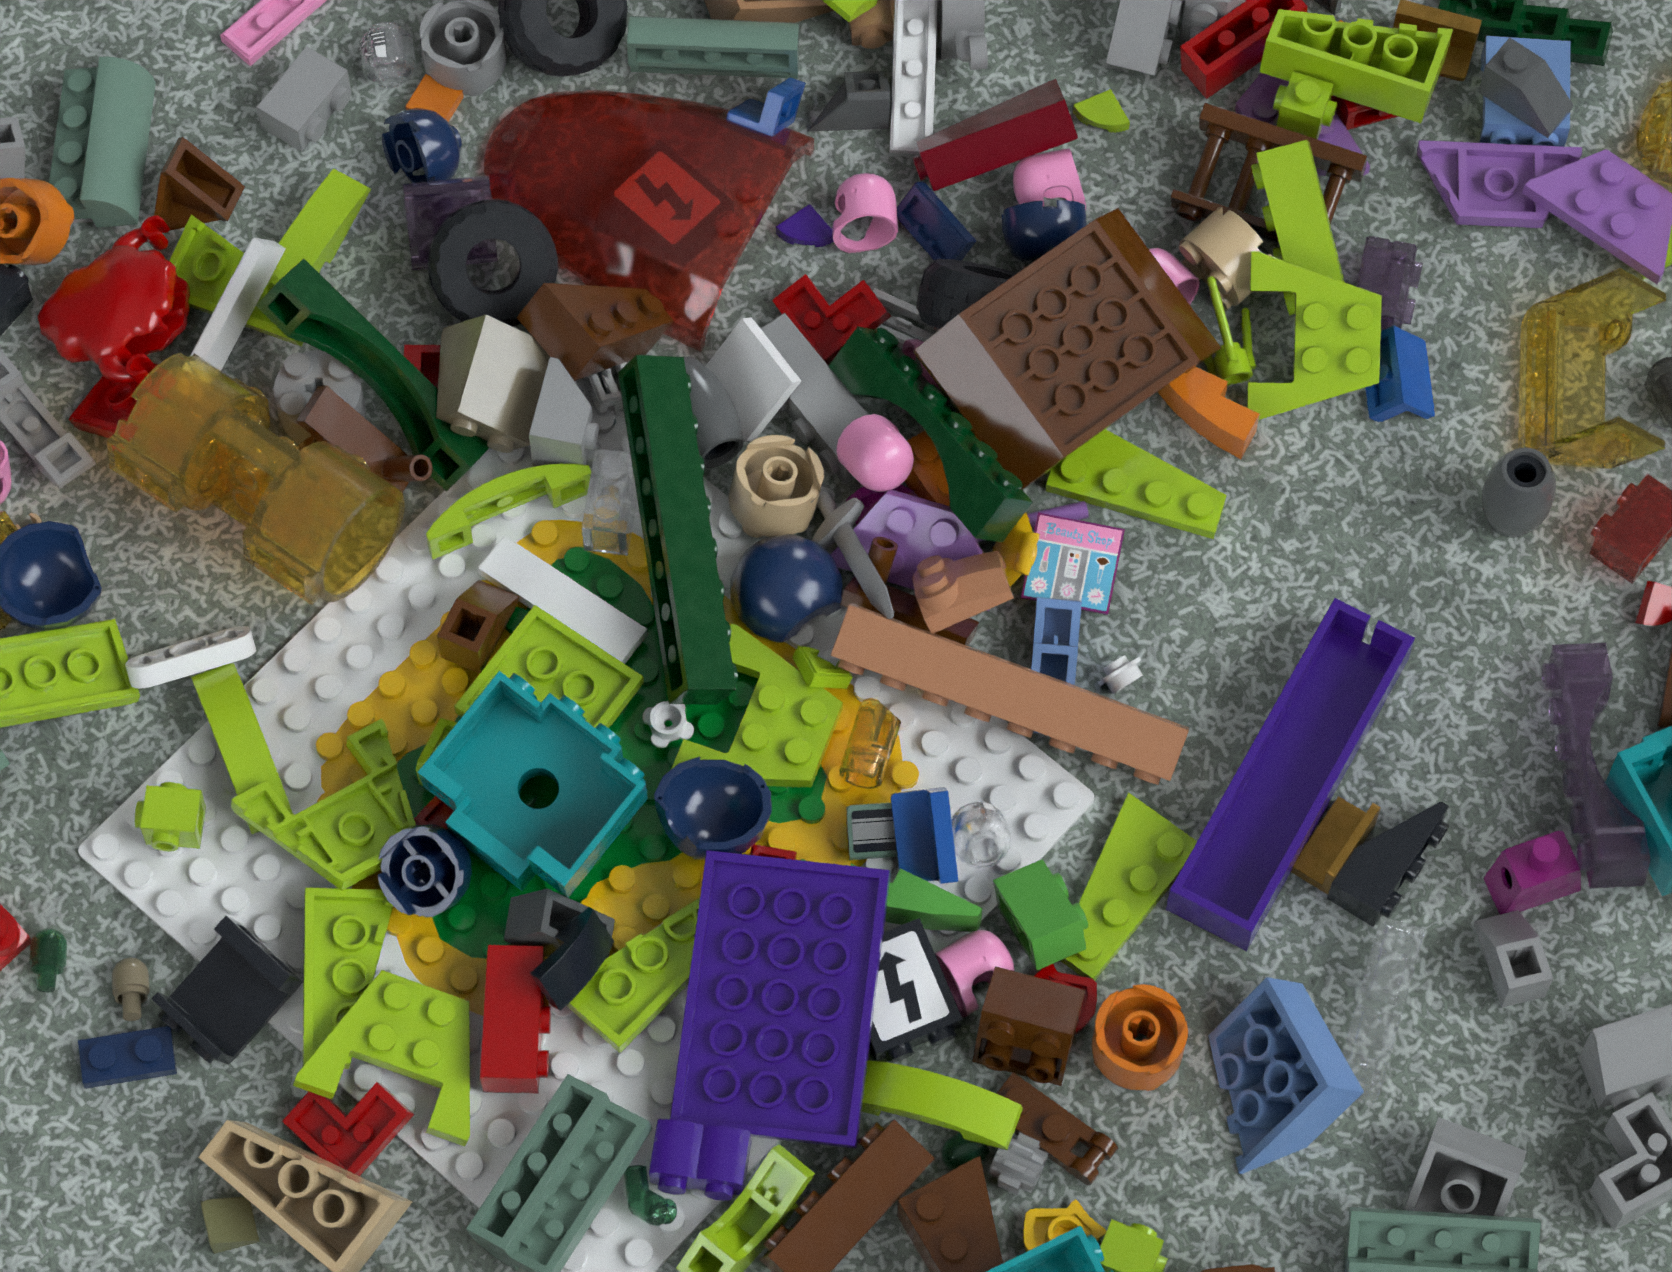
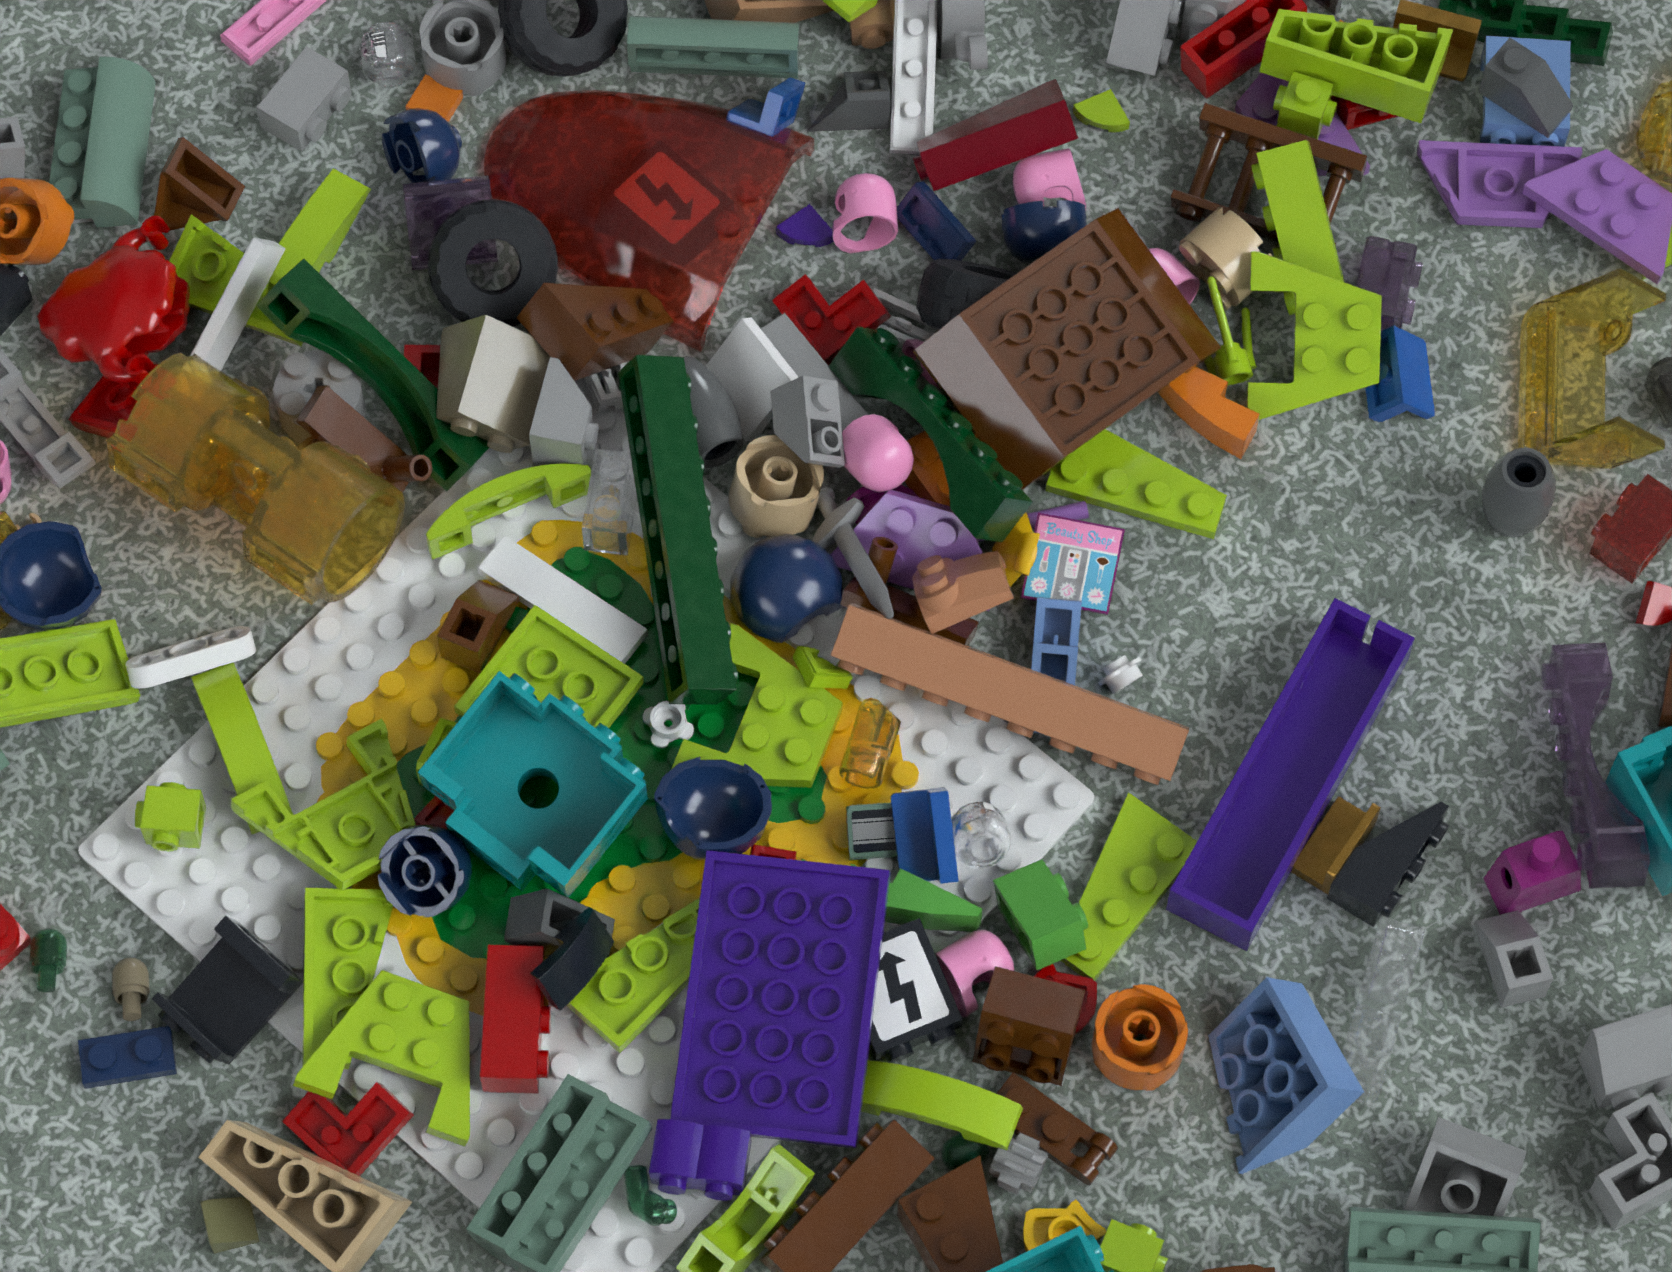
(810, 420): none -> light grey slope

